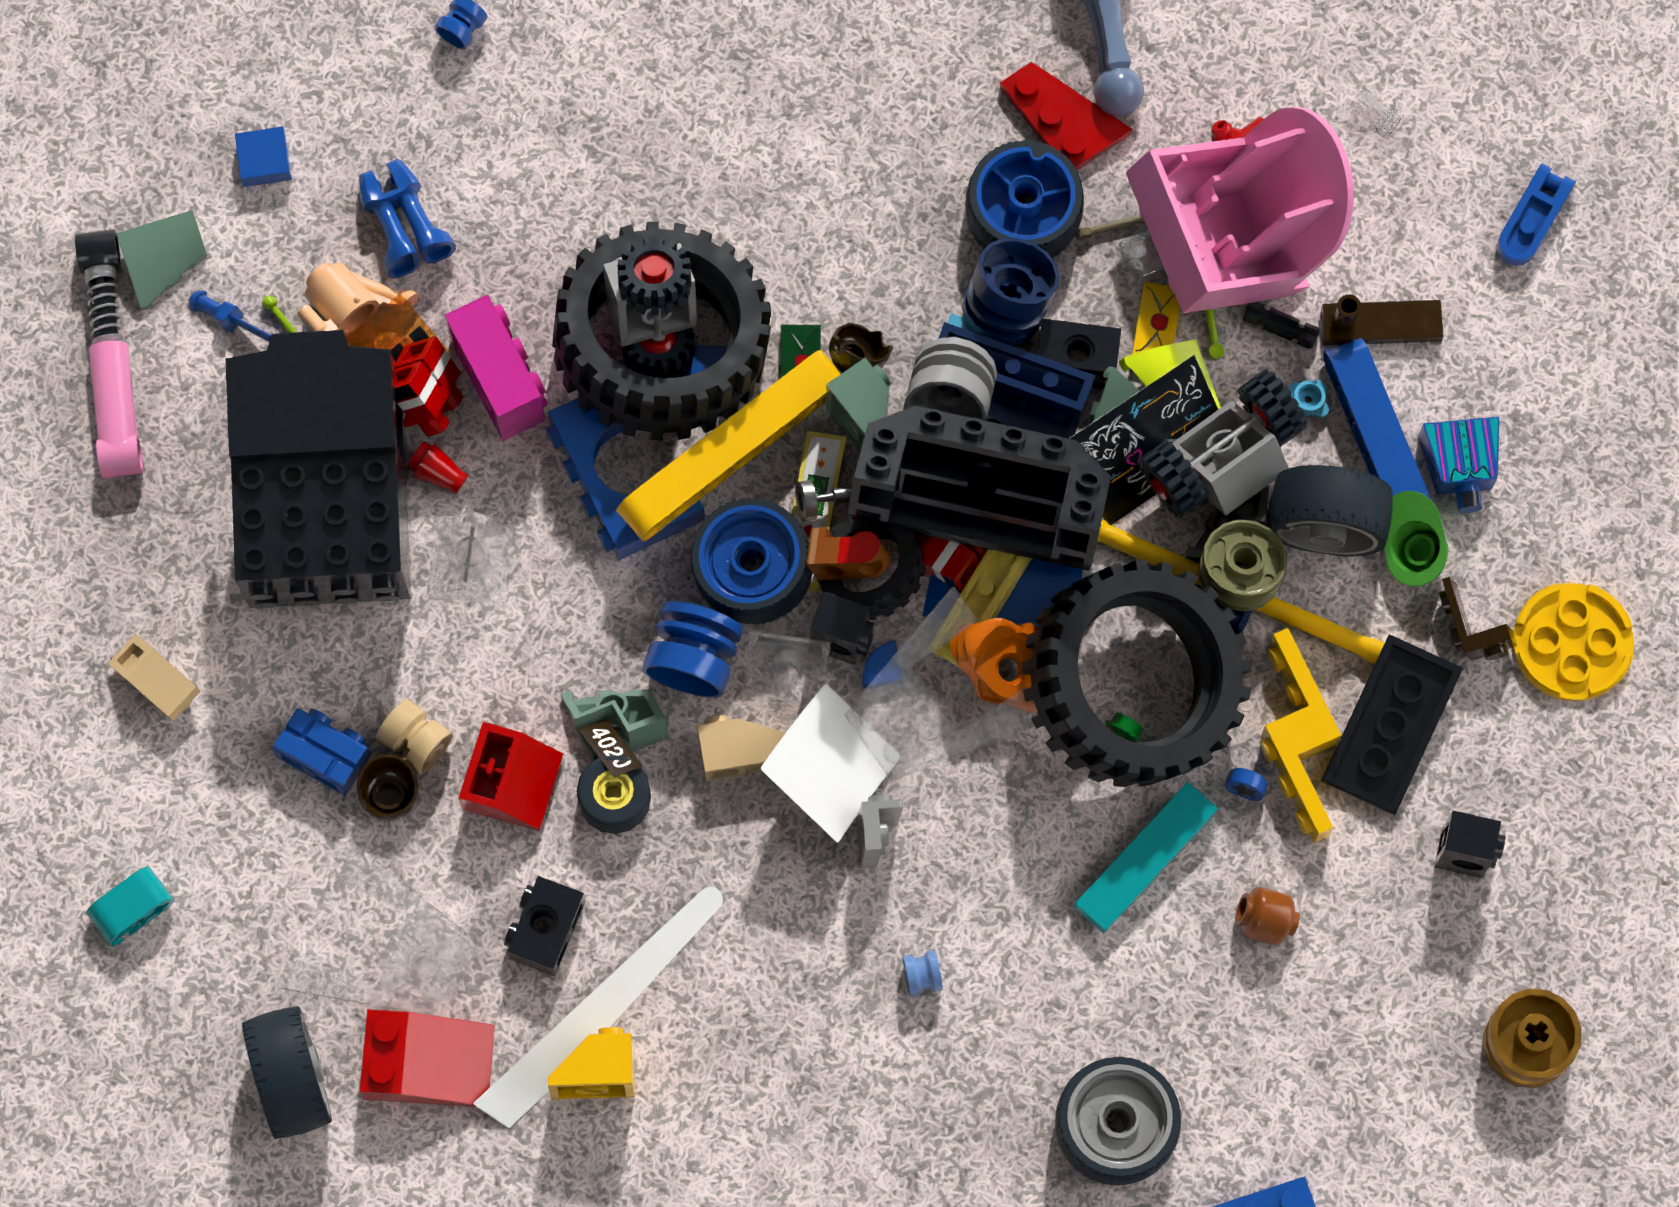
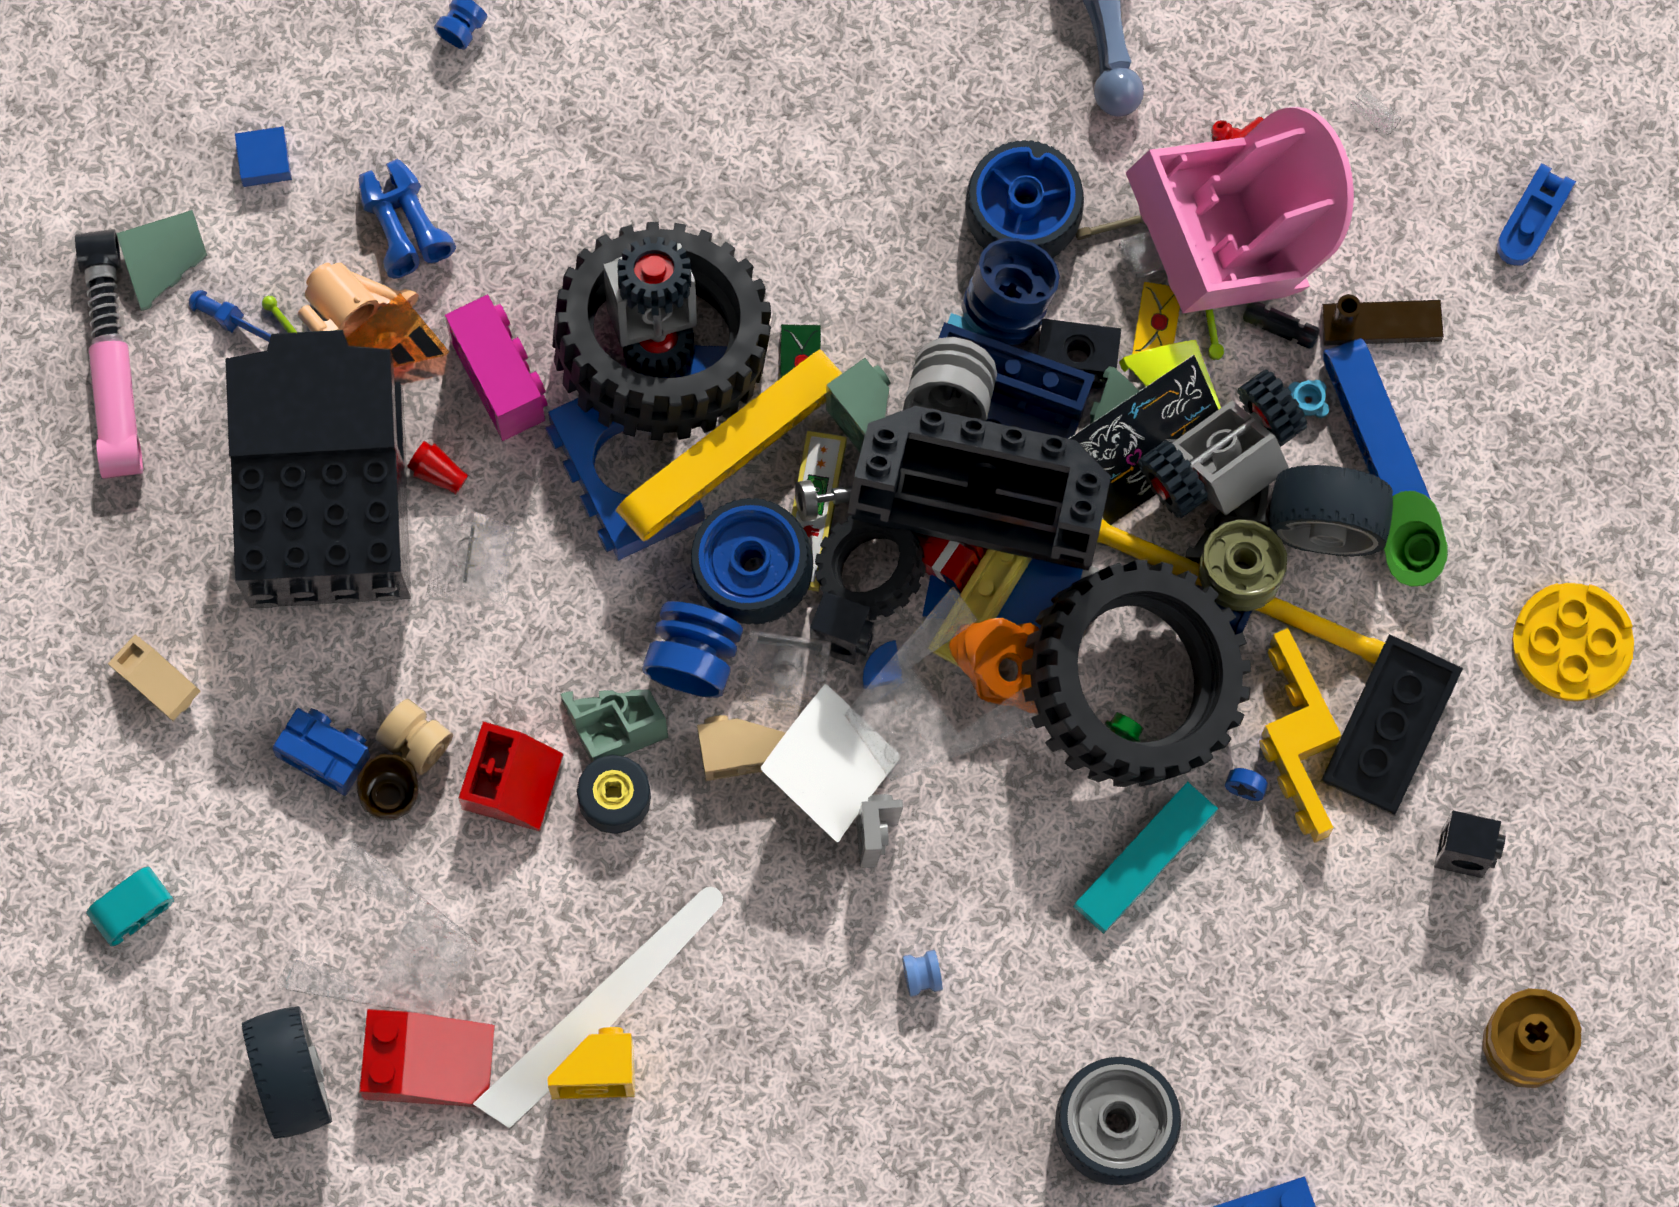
(426, 385): red hips -> none
(544, 950): black brick -> none
(607, 742): dark brown sticker -> none
(846, 556): dark orange leg -> none
(855, 342): dark brown hair -> none
(1062, 115): red wing -> none
(1267, 915): dark orange head -> none
(1462, 458): torso -> none
(1488, 643): dark brown bracket -> none

